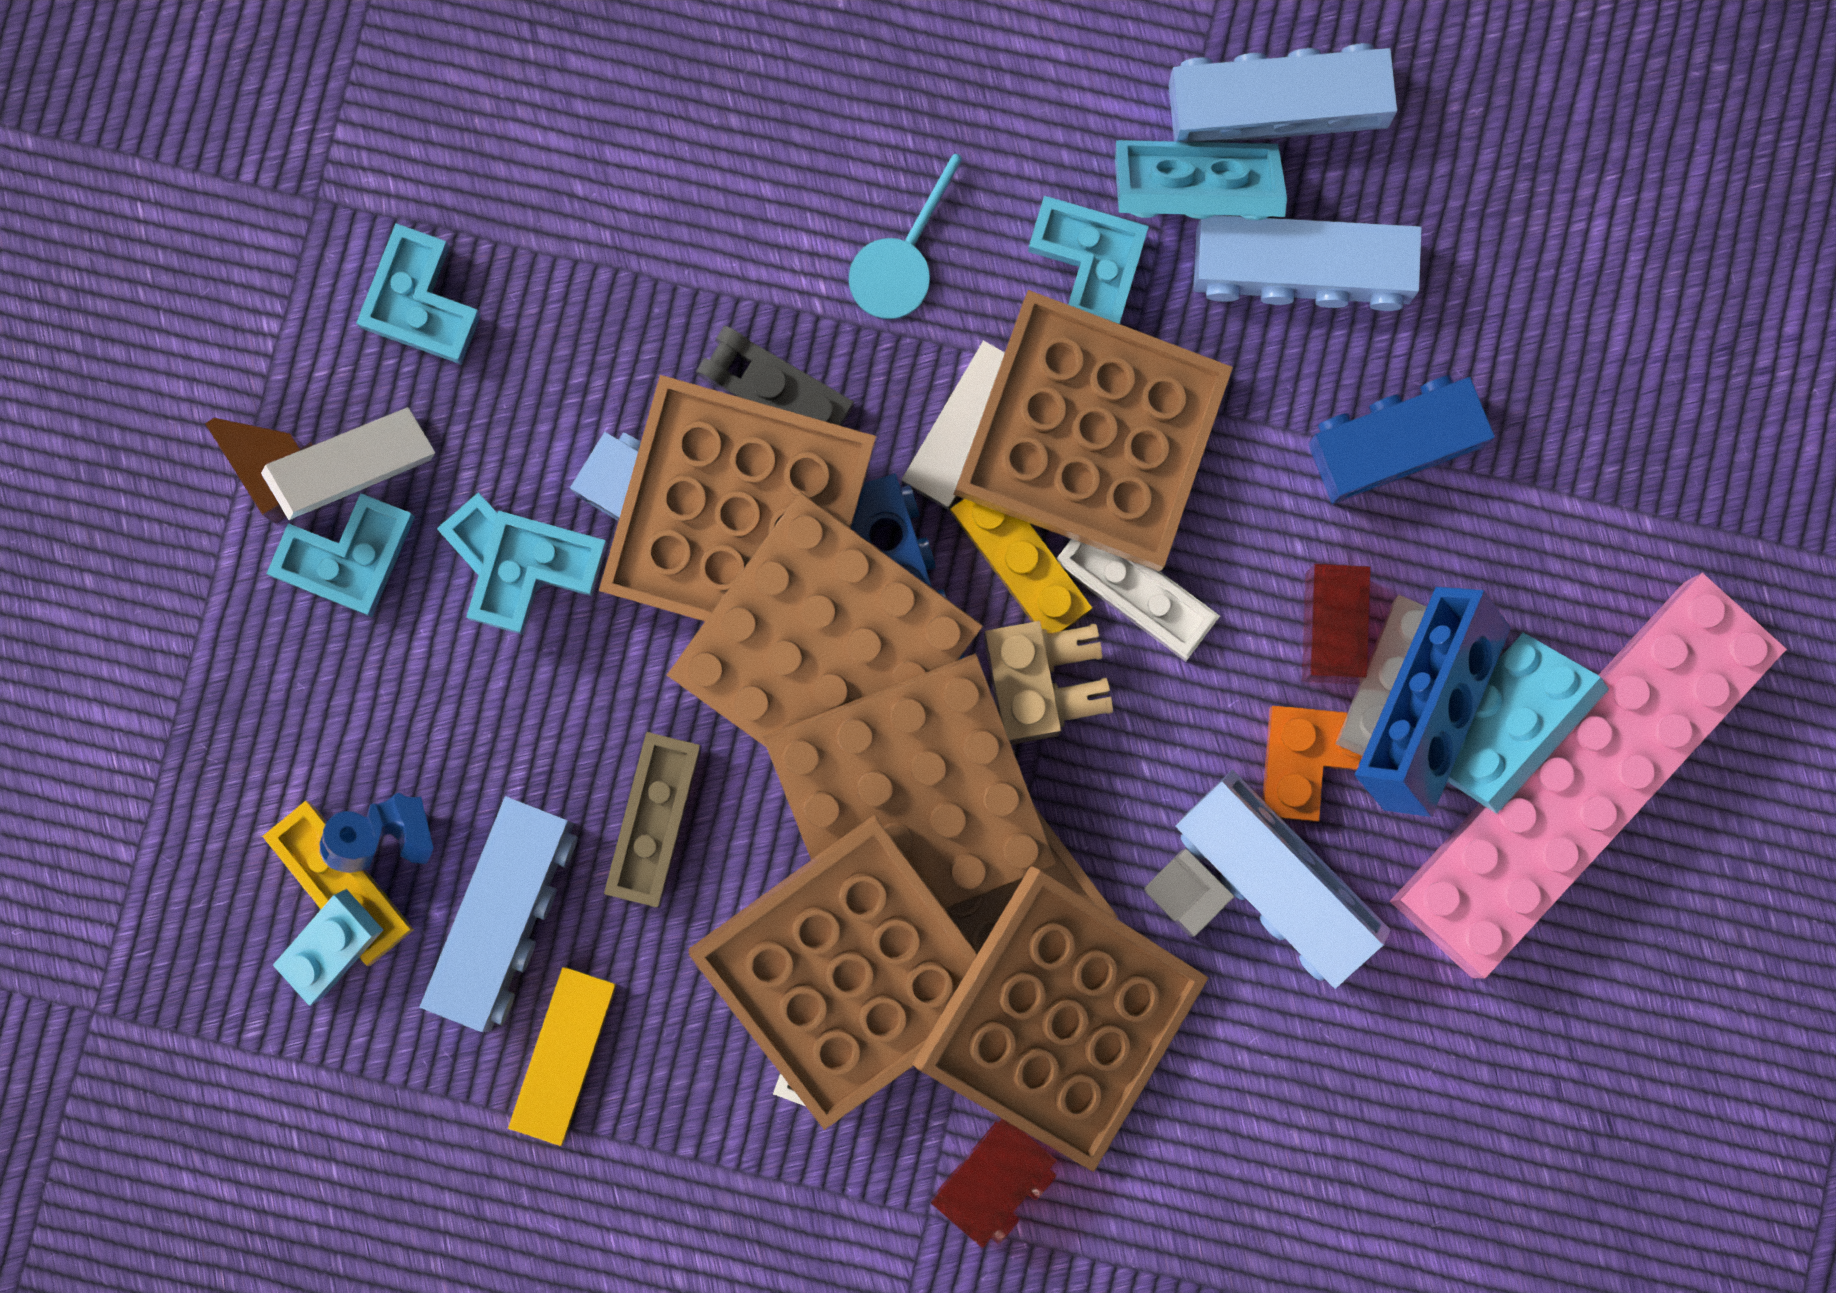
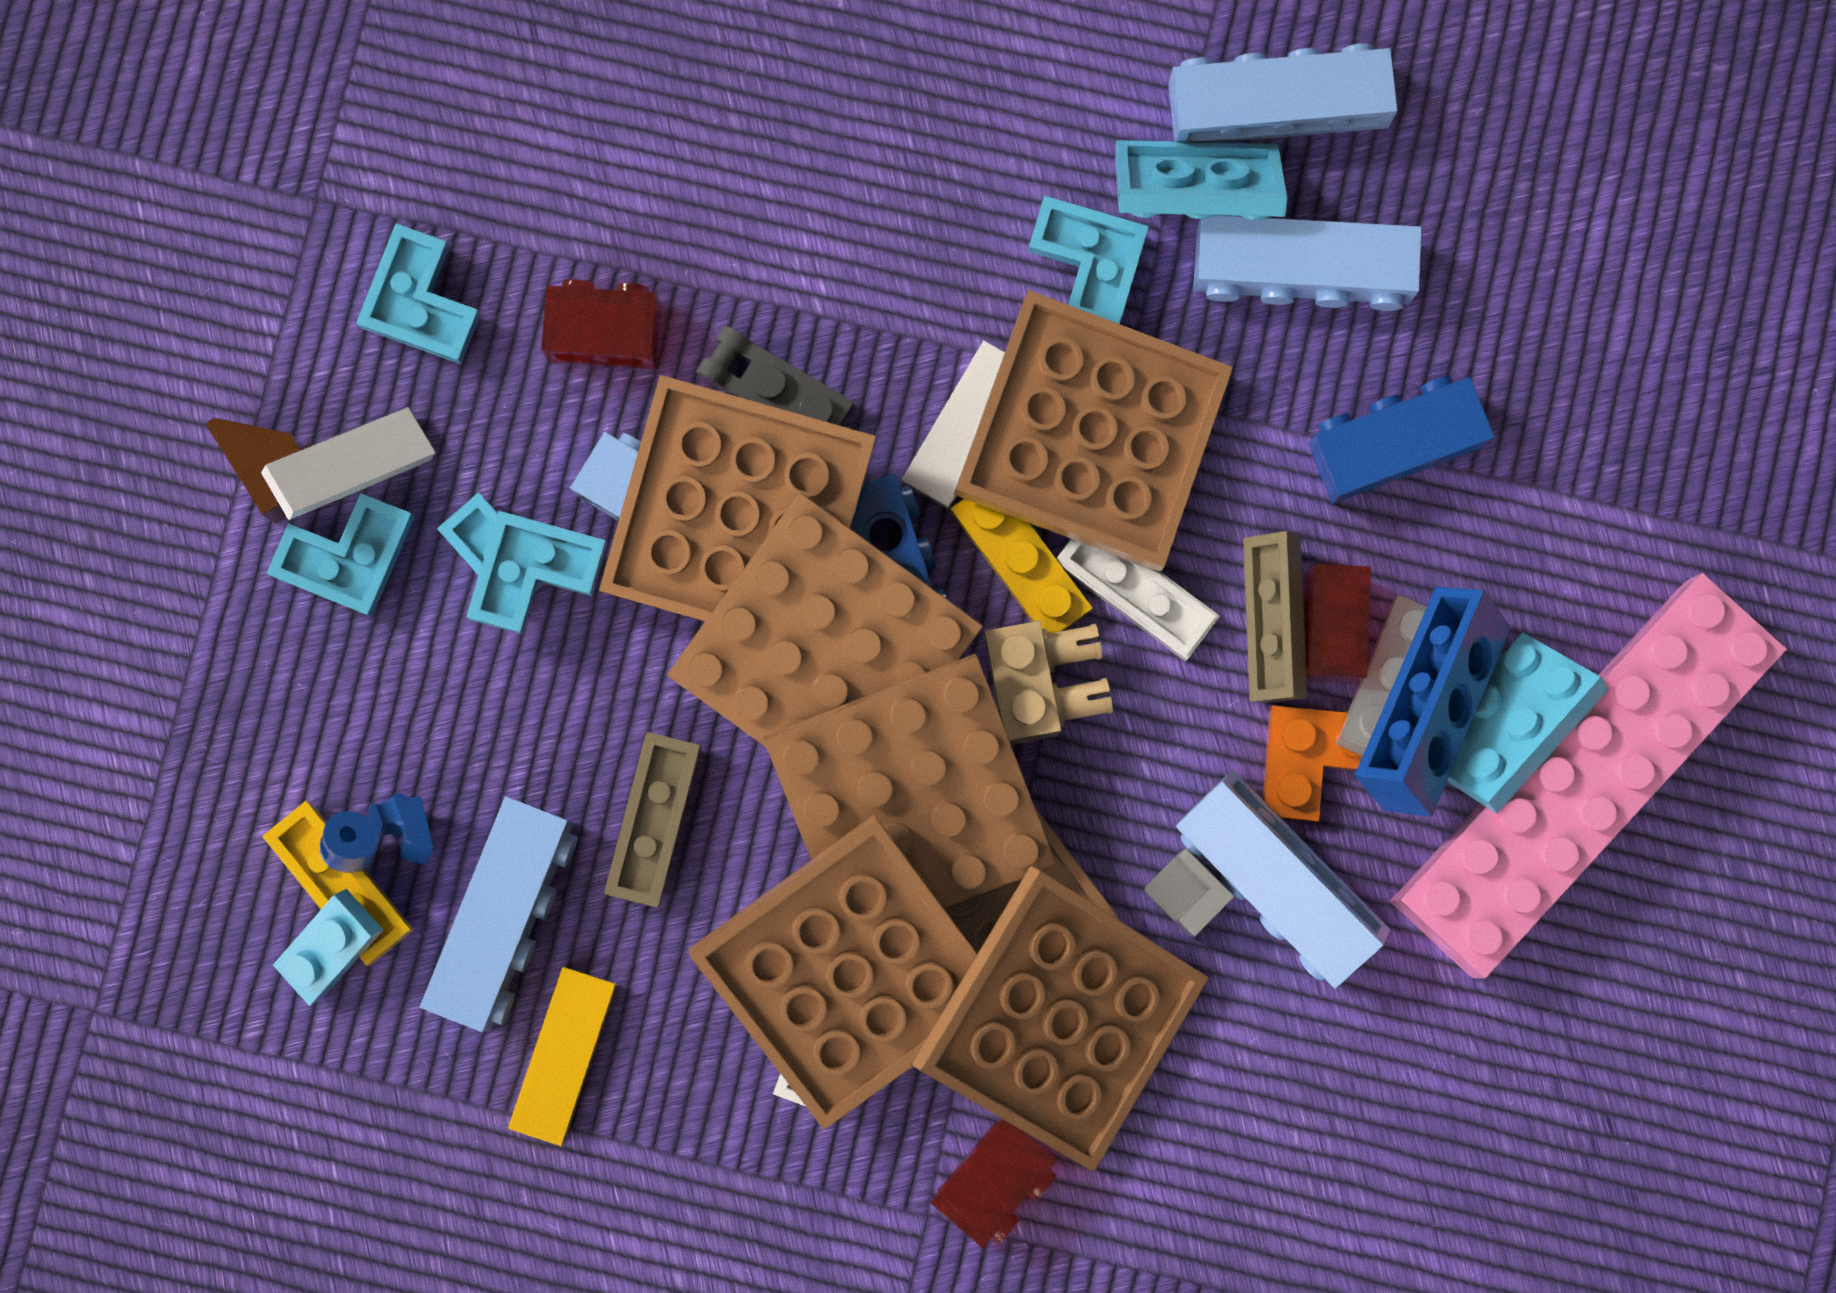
(601, 325): none -> clear red brick
(892, 275): medium azure piece -> none
(1275, 617): none -> dark tan plate

